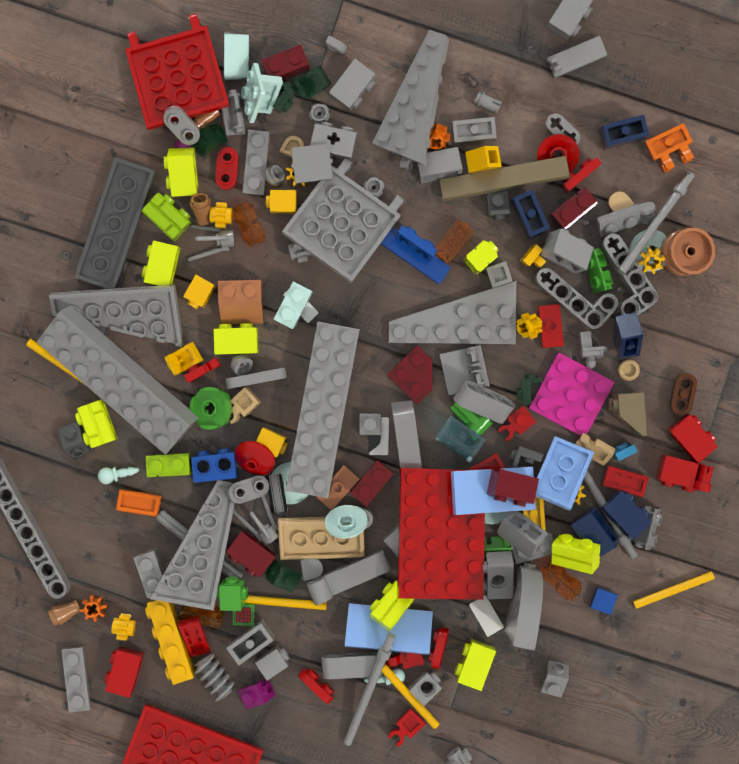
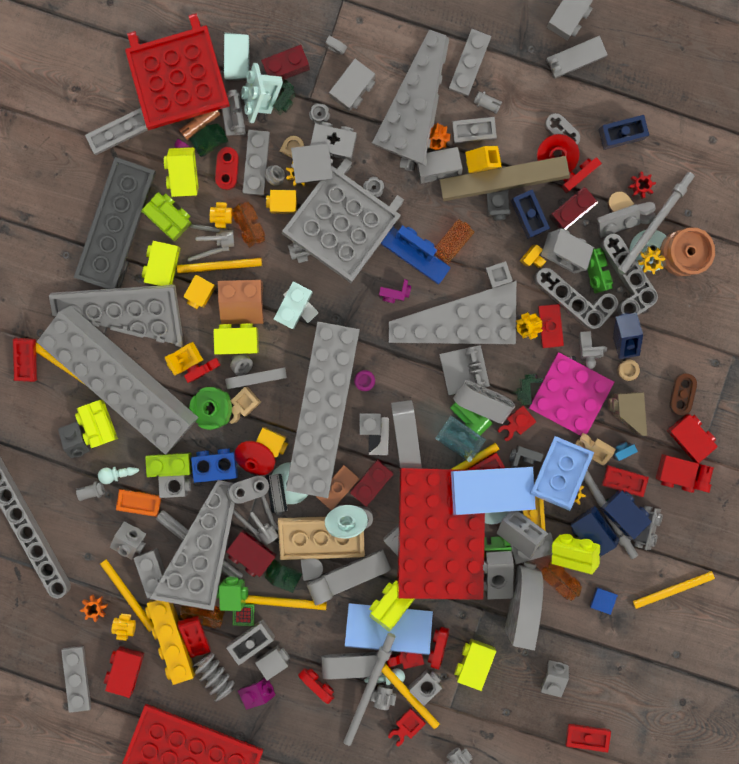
(24, 359): none -> red plate
(61, 613): medium nougat cone -> none
(96, 489): none -> light grey pin
(116, 132): none -> light grey plate
(127, 595): none -> yellow bar
(128, 541): none -> light grey brick
(165, 490): none -> light grey brick
(182, 126): light grey plate -> none
(201, 208): medium nougat cone -> none
(220, 265): none -> yellow bar
(312, 83): clear green bracket -> none
(364, 380): none -> magenta tile
(383, 697): none -> light grey gear
(391, 295): none -> magenta bracket
(414, 374): dark red plate -> none
(469, 62): none -> light grey plate
(478, 457): none -> yellow bar
(481, 256): neon yellow brick -> none
(486, 616): white sticker -> none
(513, 487): dark red brick -> none
(588, 738): none -> red plate
(647, 186): none -> red gear
(669, 142): orange plate -> none

